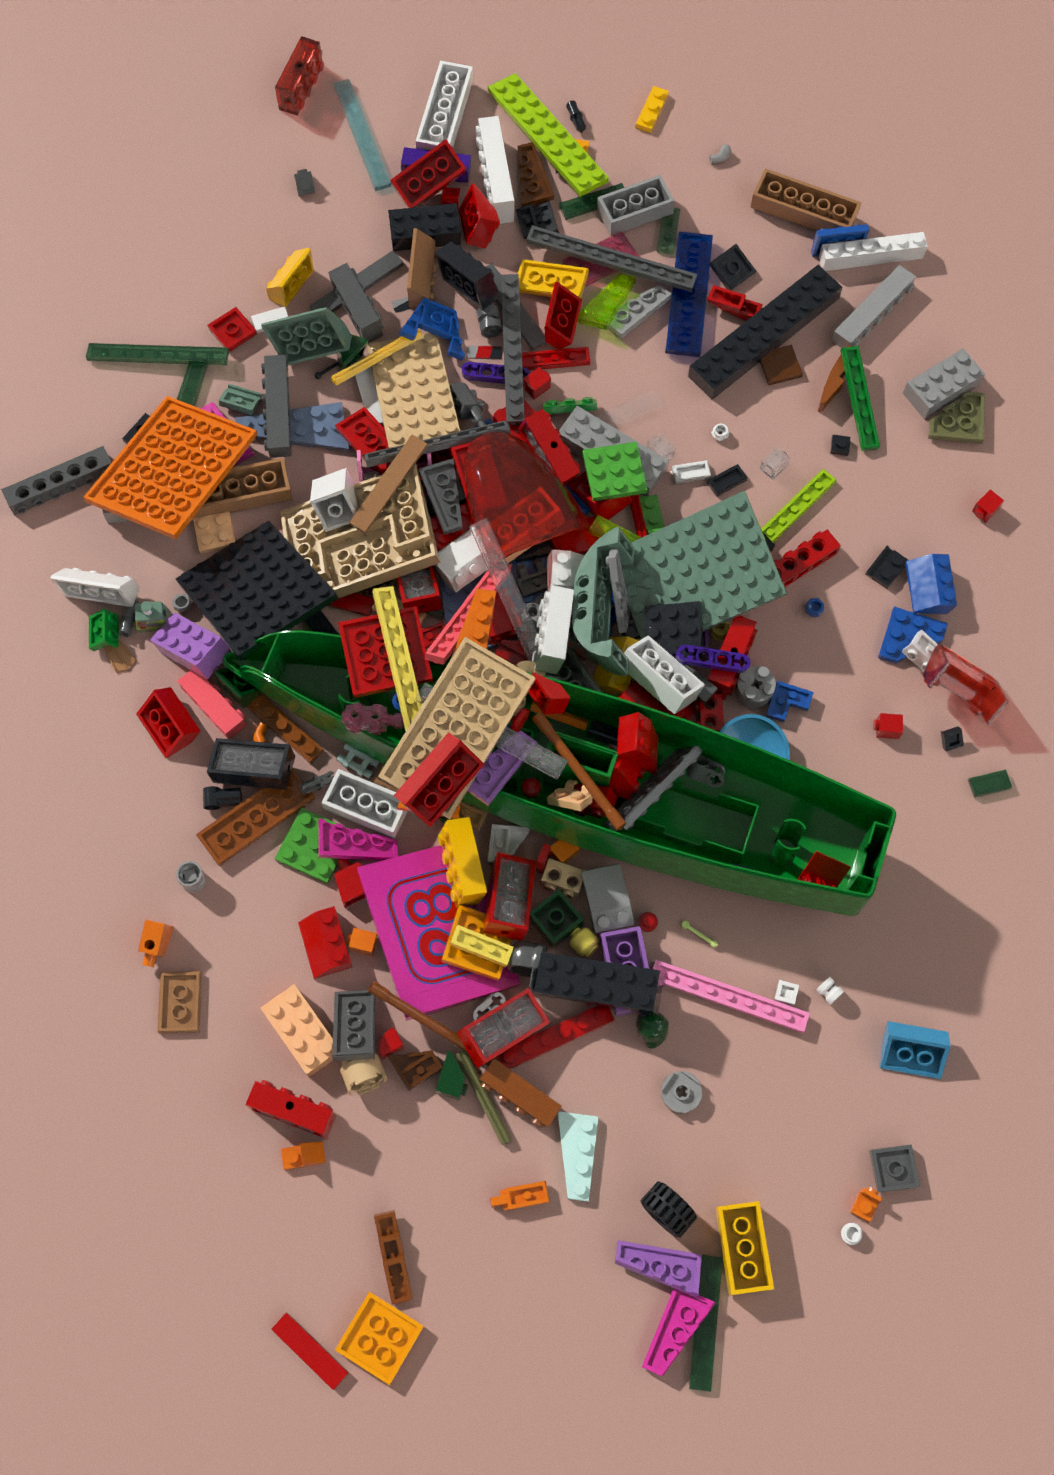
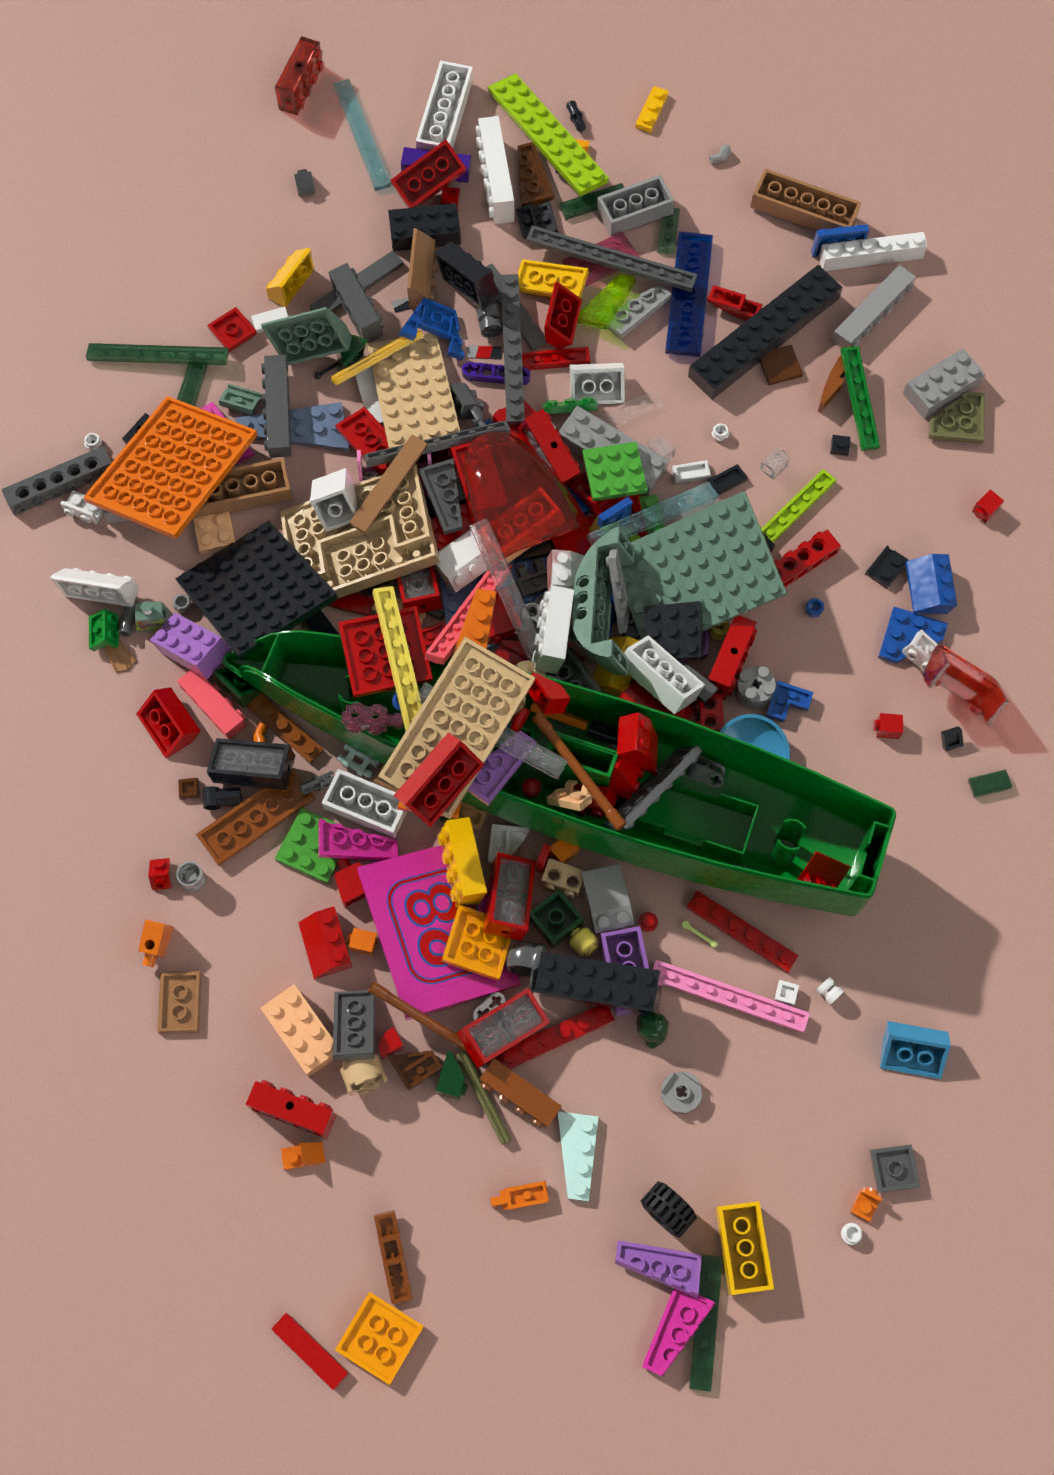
(78, 507): none -> white bracket
(90, 438): none -> white plate
(160, 874): none -> red bracket
(188, 788): none -> reddish brown tile
(478, 218): red slope -> none
(481, 946): light yellow plate -> none
(537, 383): red brick -> none
(598, 381): none -> white slope
(615, 513): none -> blue plate
(659, 512): none -> clear light blue tile
(712, 661): dark purple beam -> none
(732, 267): black tile -> none
(742, 931): none -> red plate

